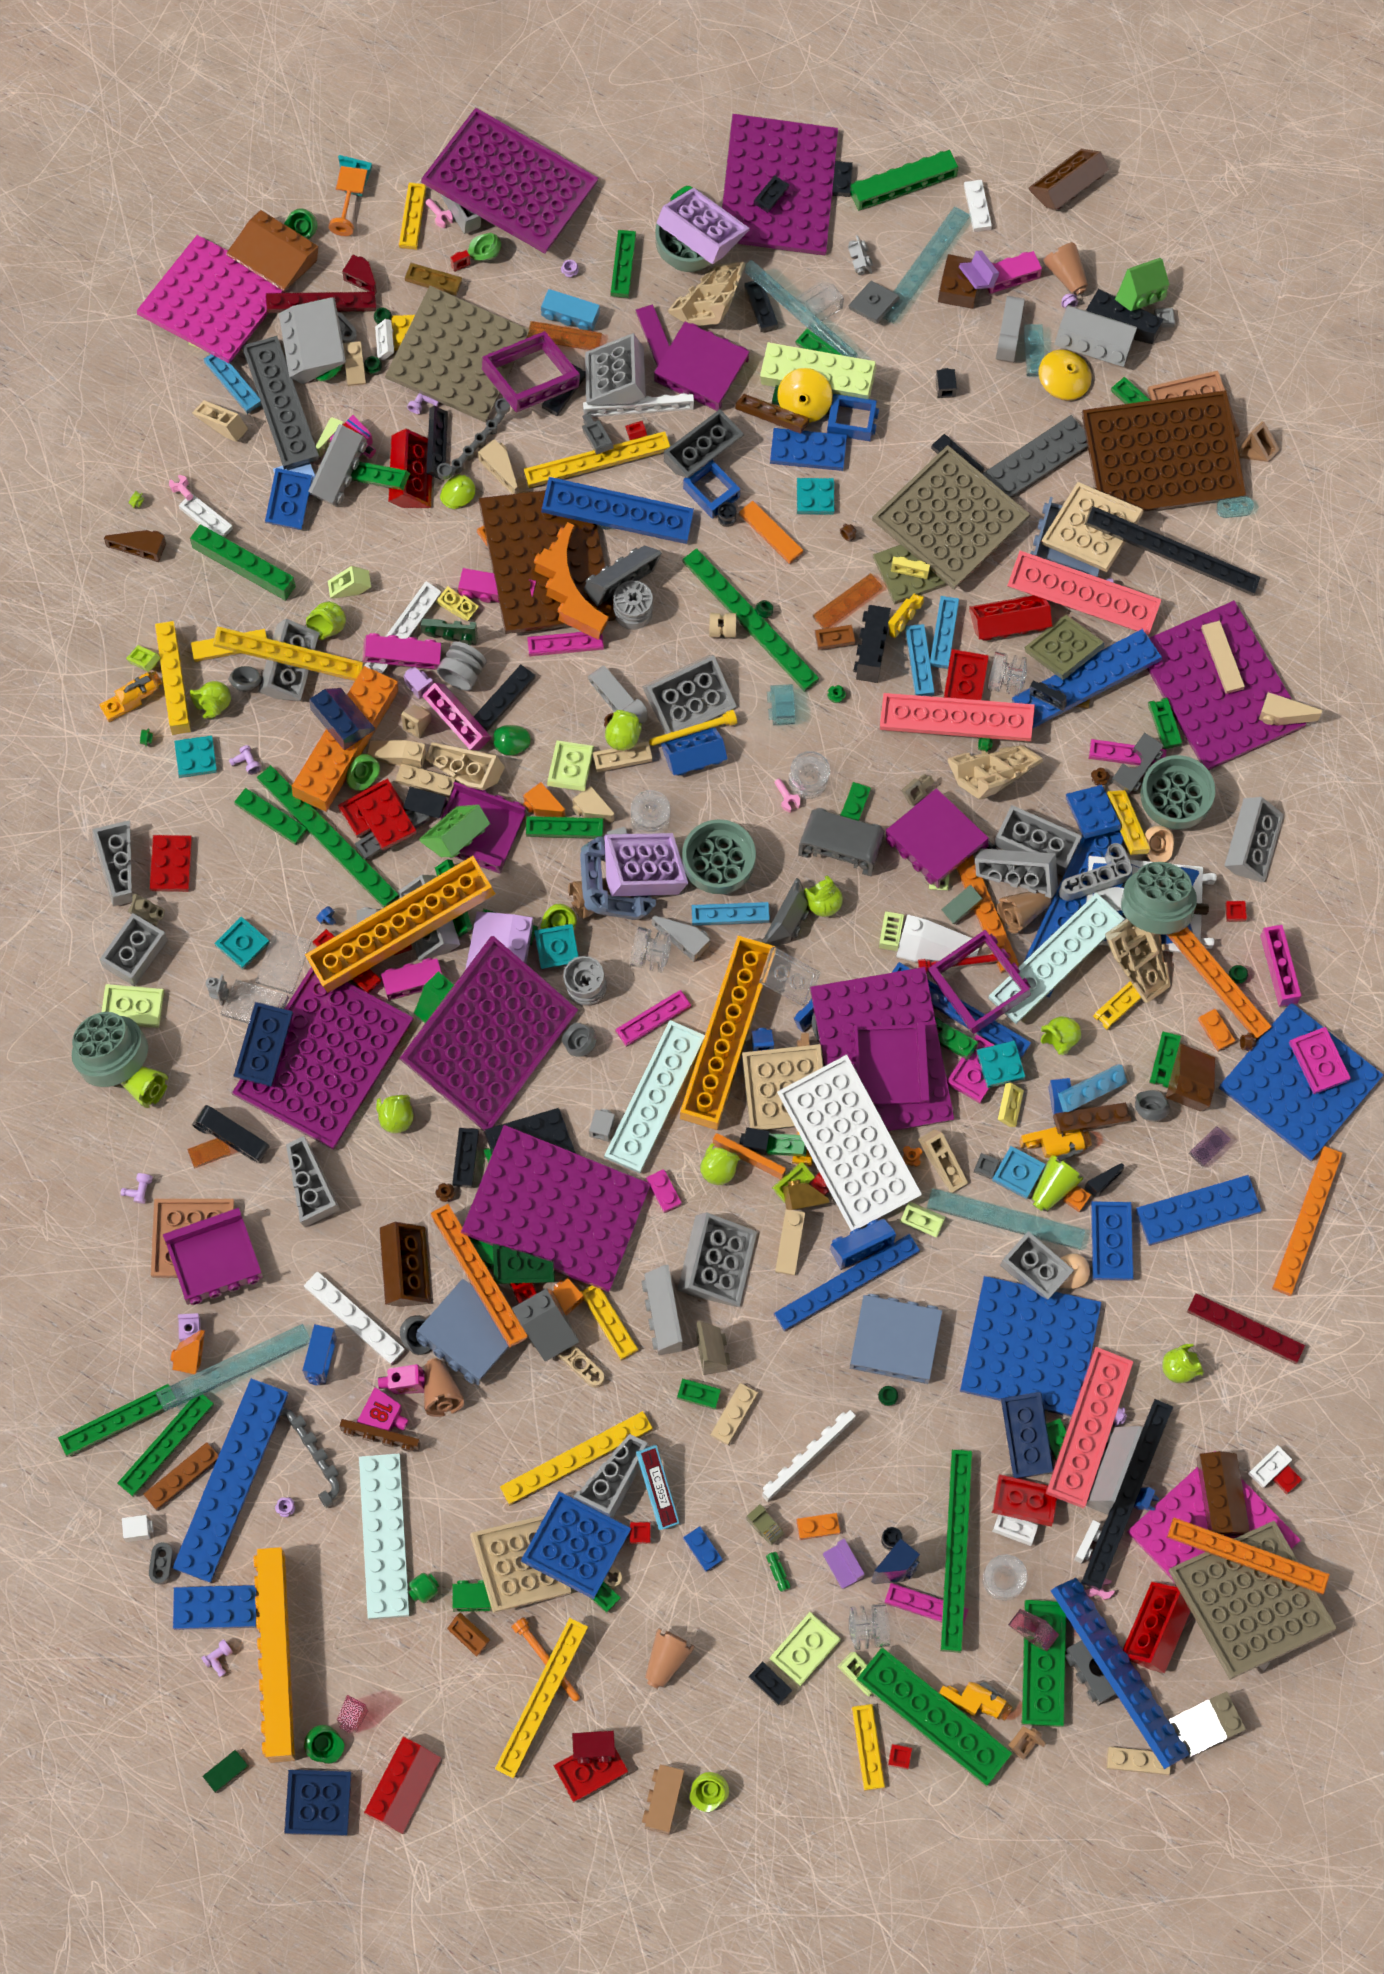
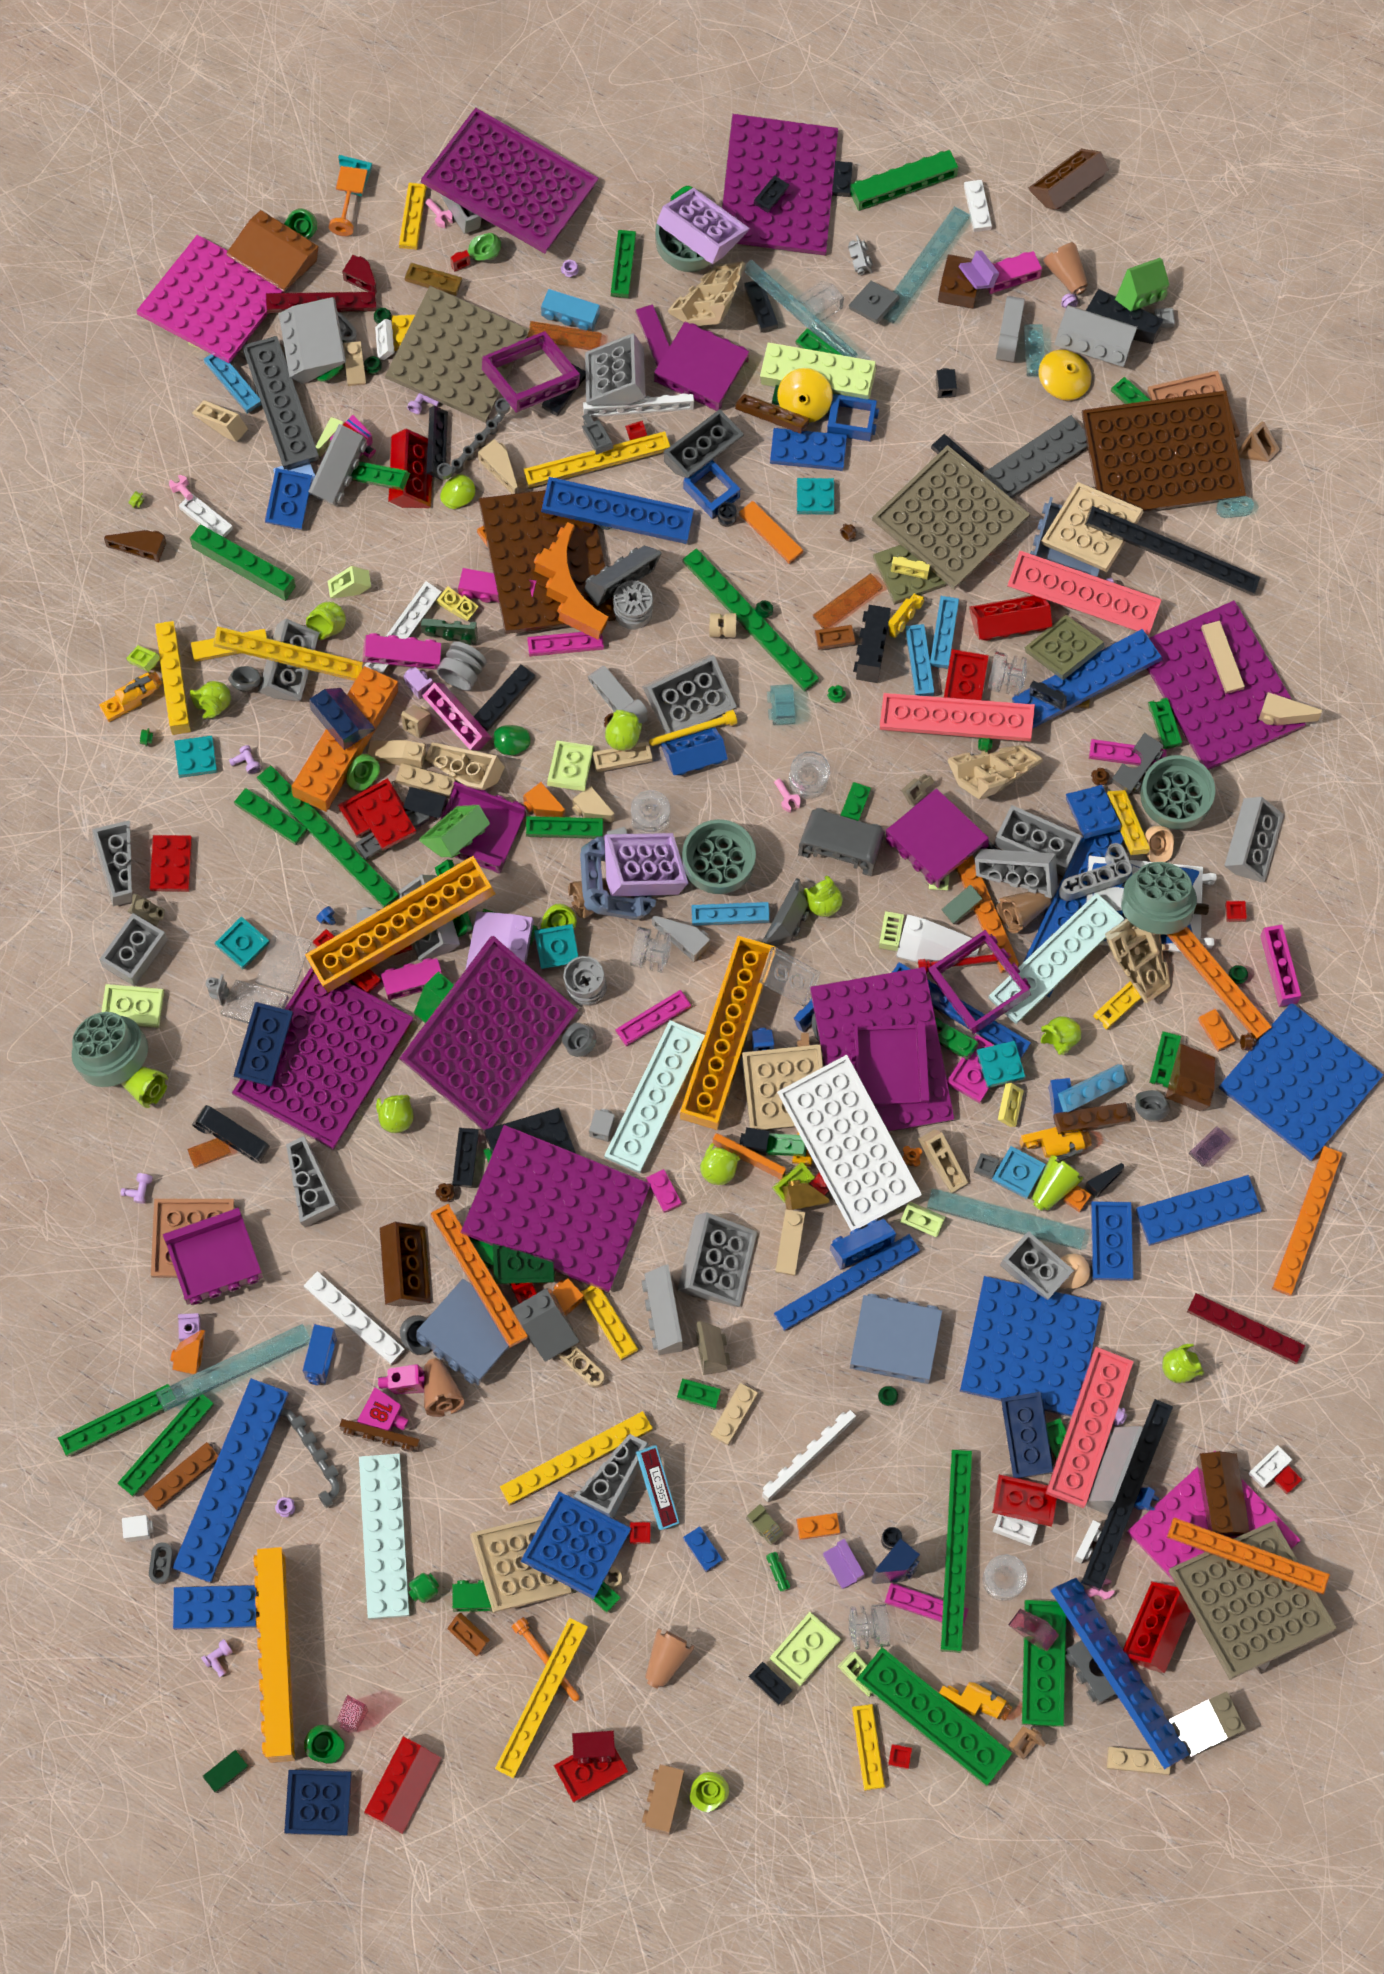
(1319, 1060): dark pink plate -> none

